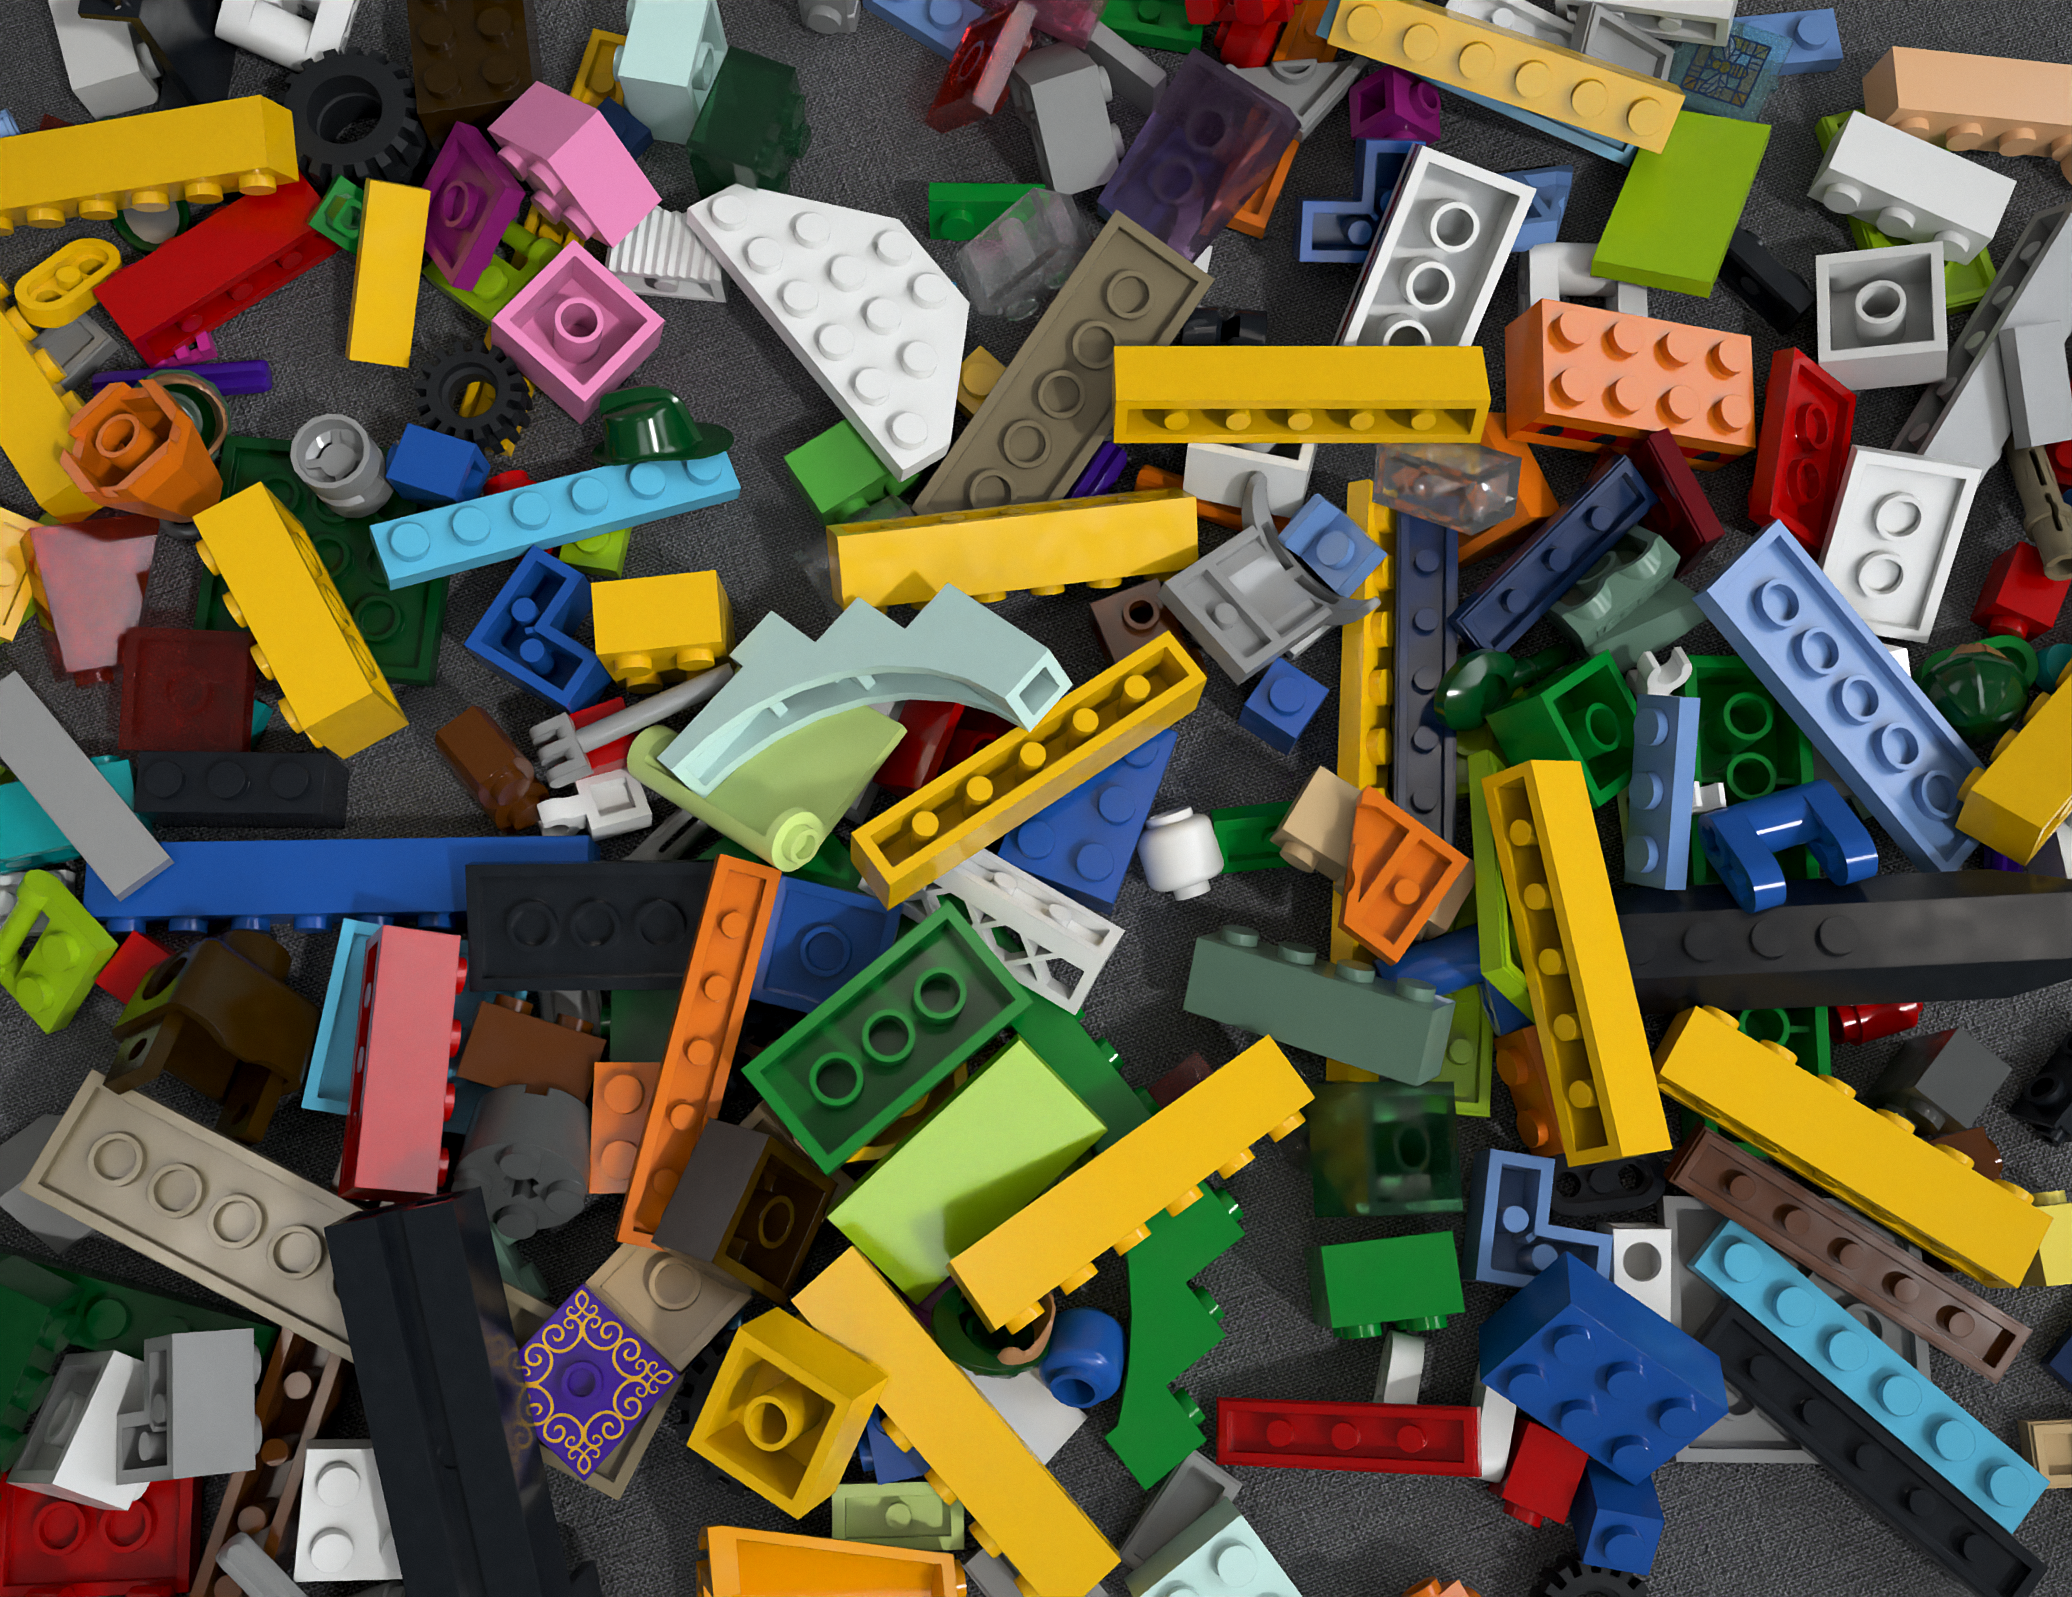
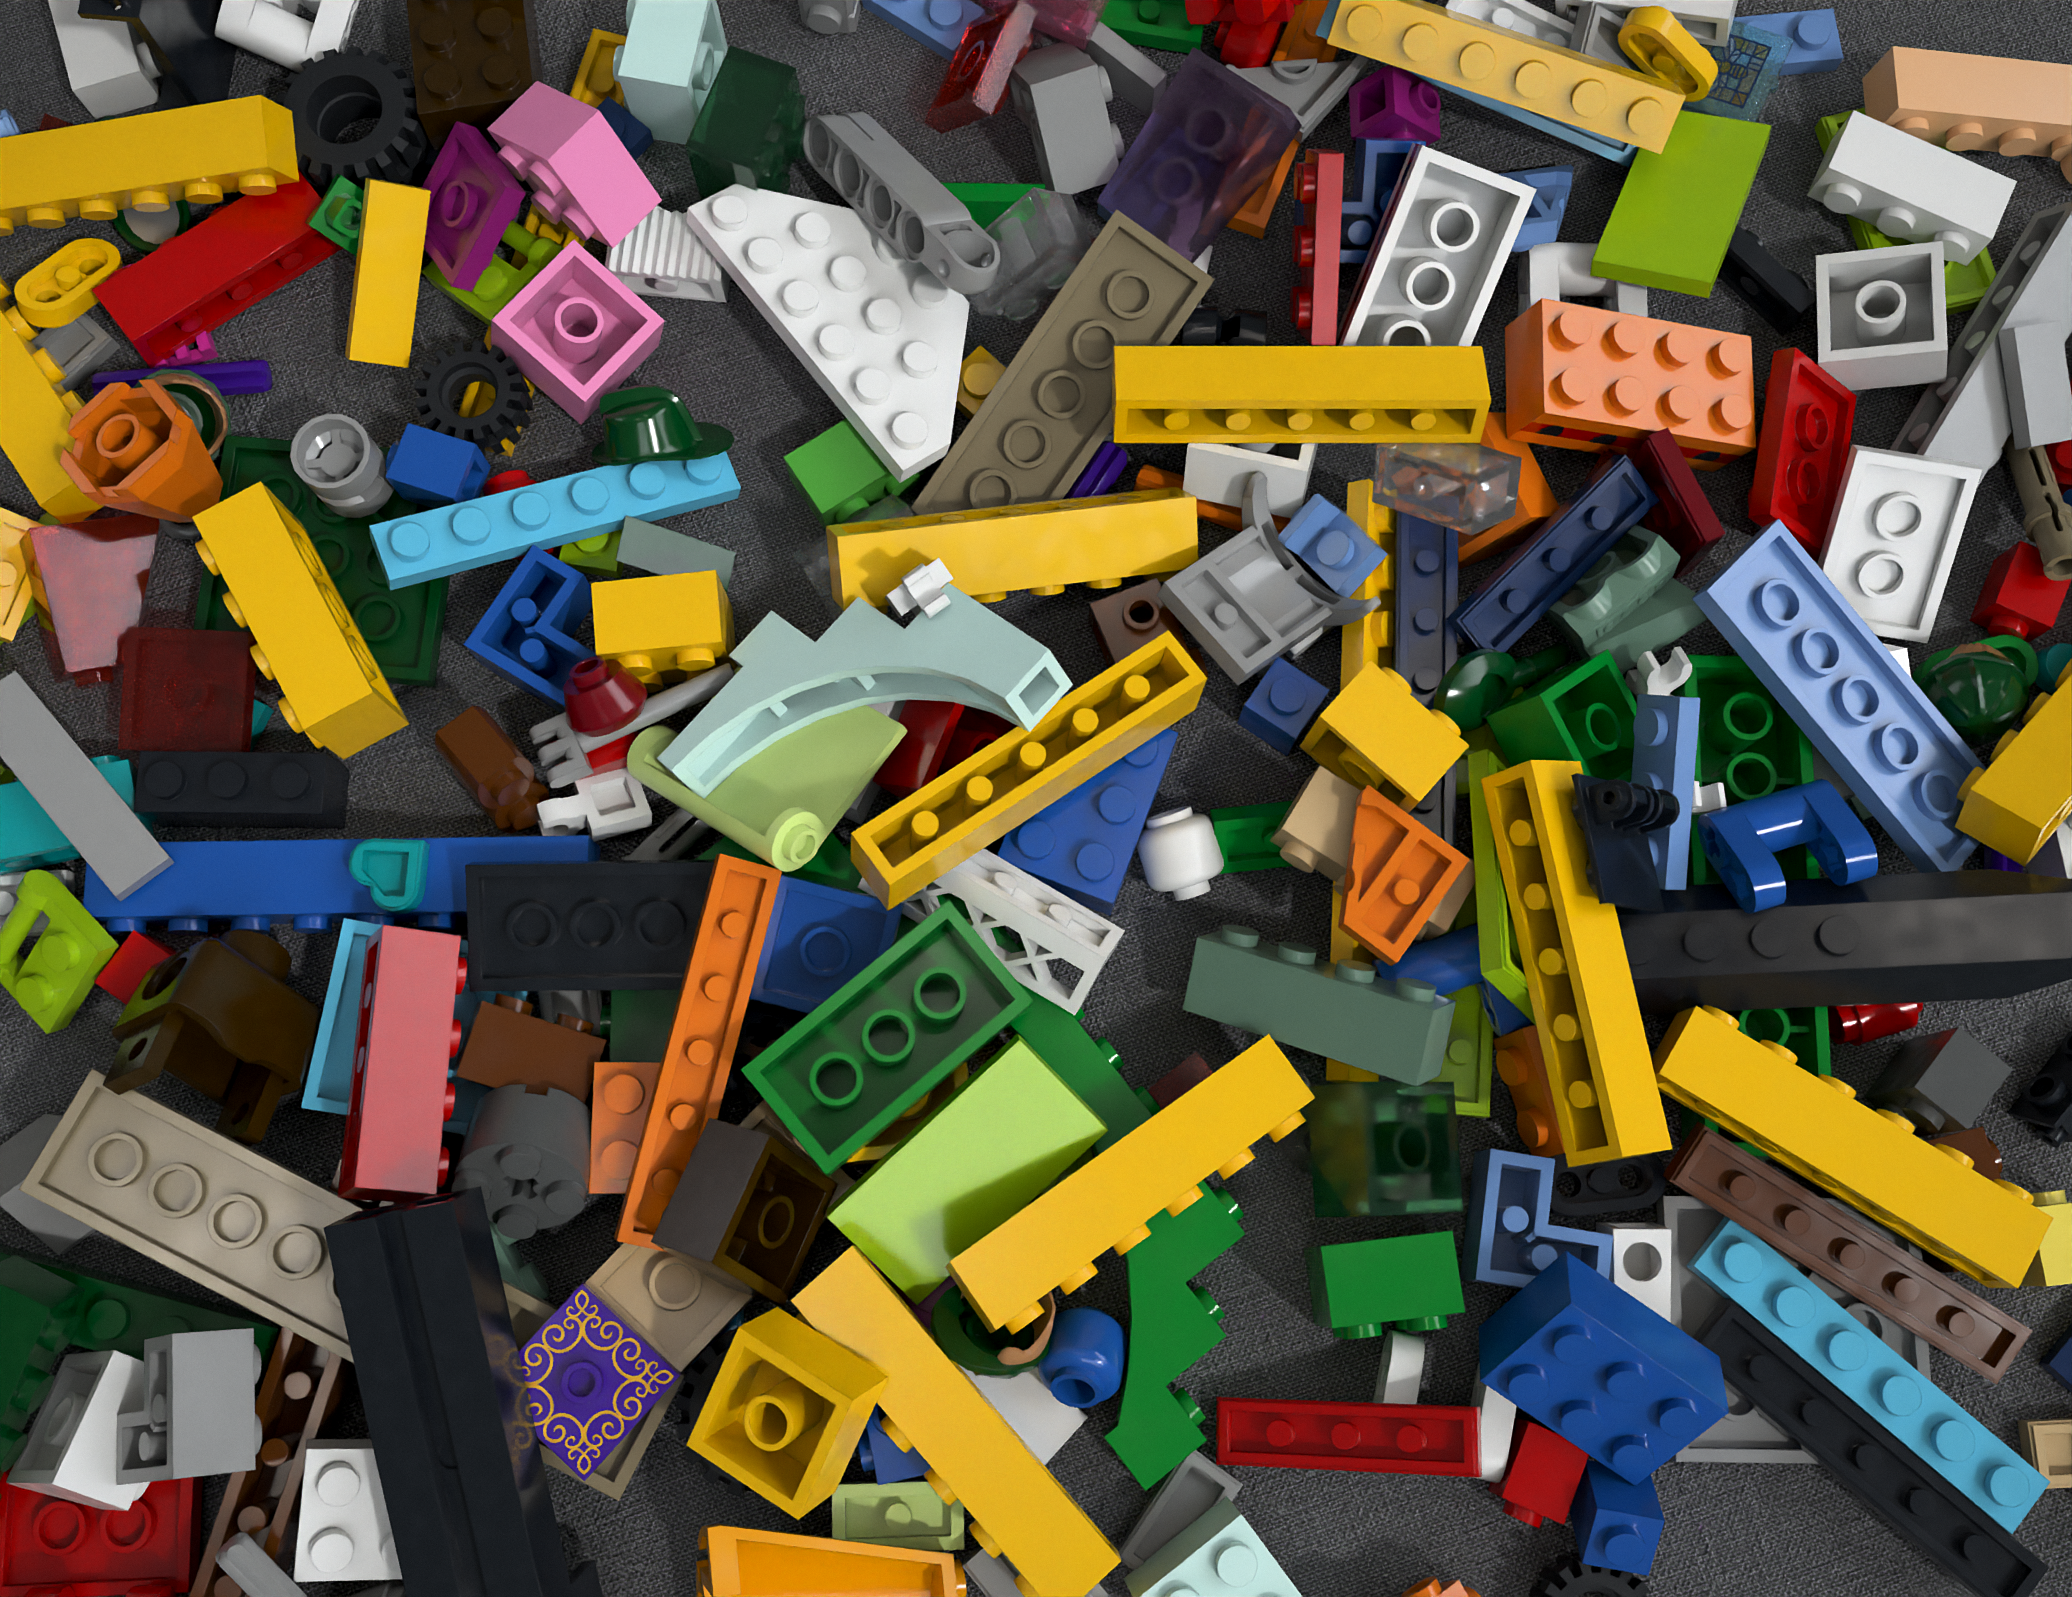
(392, 871): none -> teal tile
(602, 697): none -> dark red cone
(671, 552): none -> sticker
(901, 200): none -> light grey piece
(921, 590): none -> white plate
(1317, 245): none -> red plate
(1384, 738): none -> yellow brick
(1615, 830): none -> black hinge
(1667, 51): none -> yellow plate

